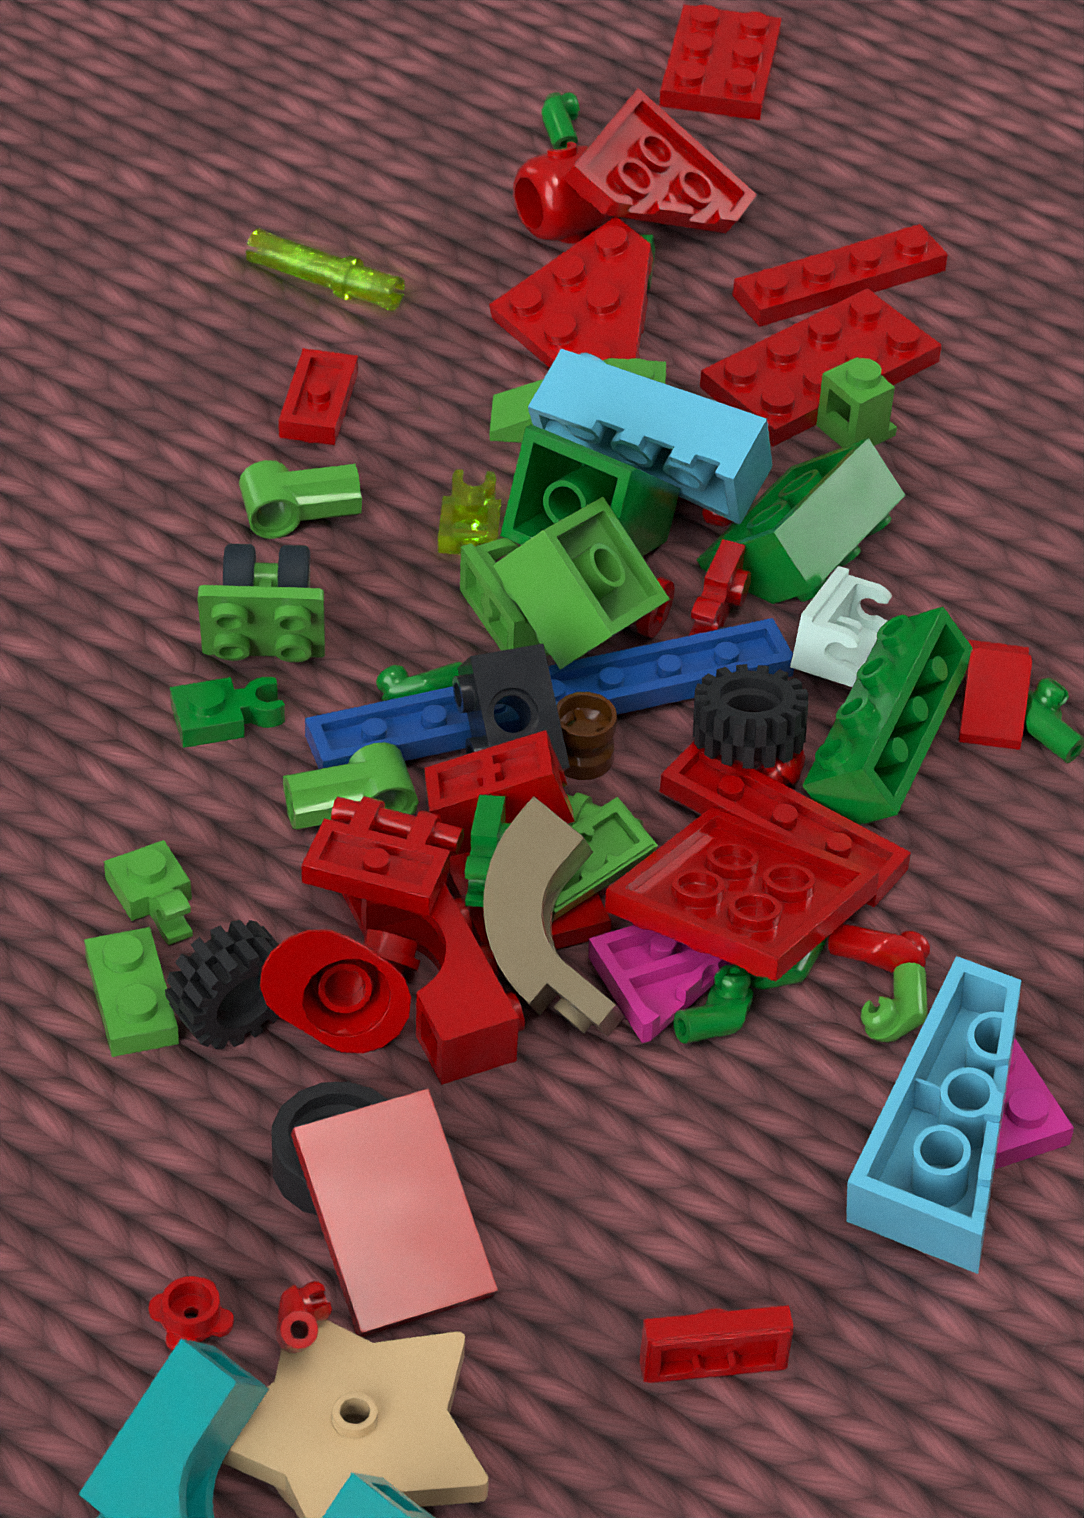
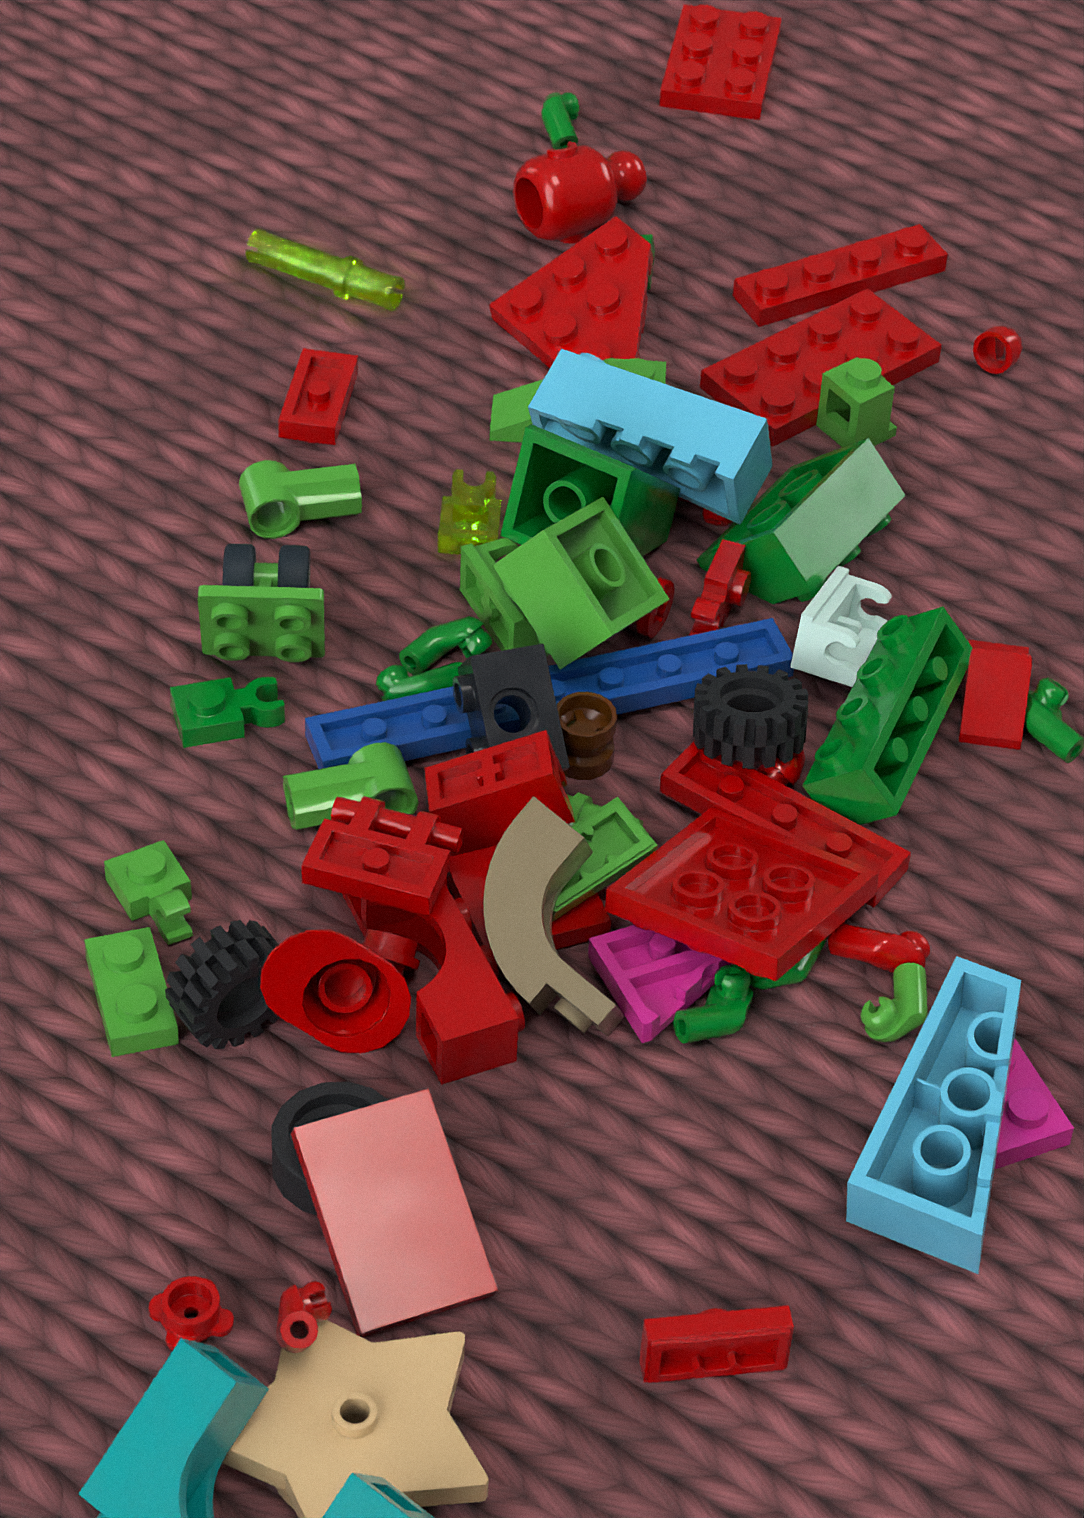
(441, 639): none -> green arm
(486, 833): green plate -> none
(657, 172): red plate -> none
(990, 347): none -> red hinge

